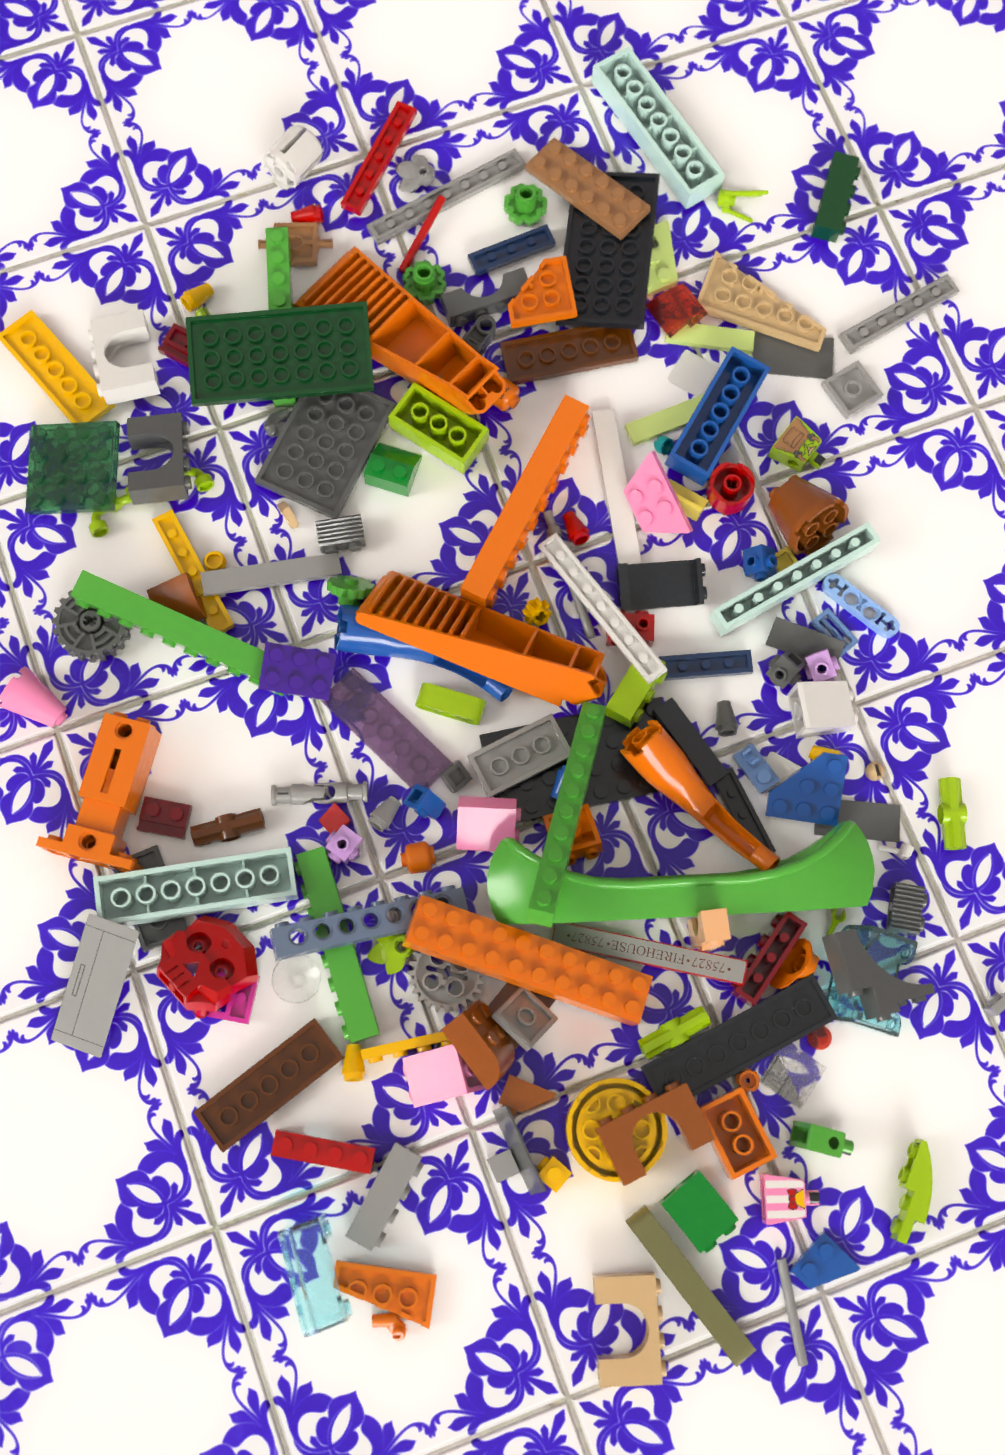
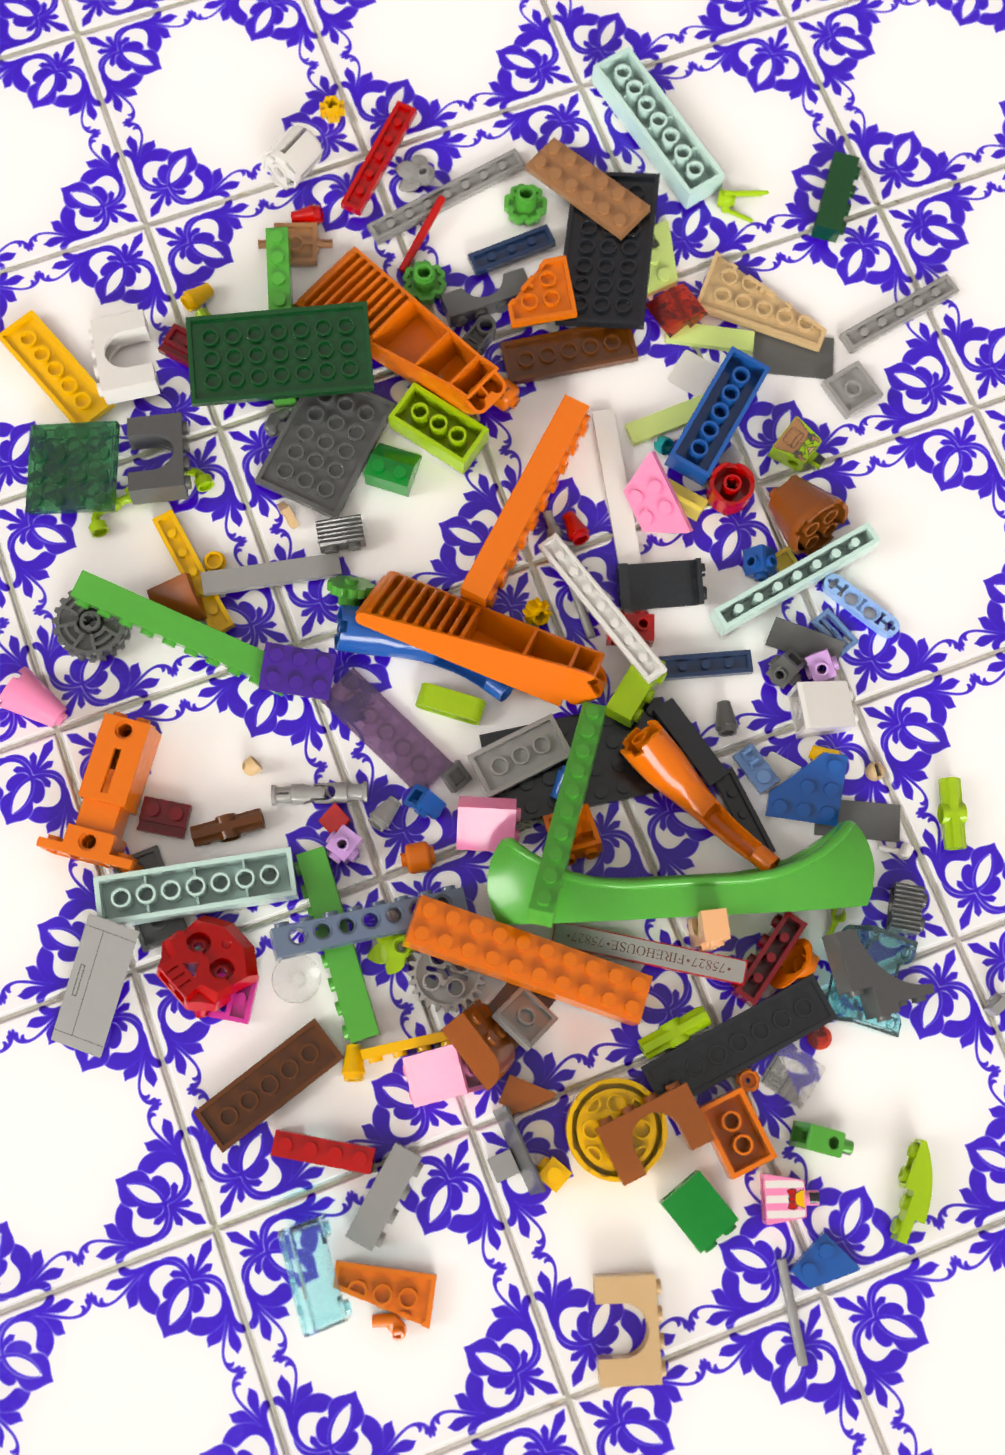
(251, 766): none -> tan hinge
(332, 109): none -> yellow gear
(690, 1286): olive beam -> none

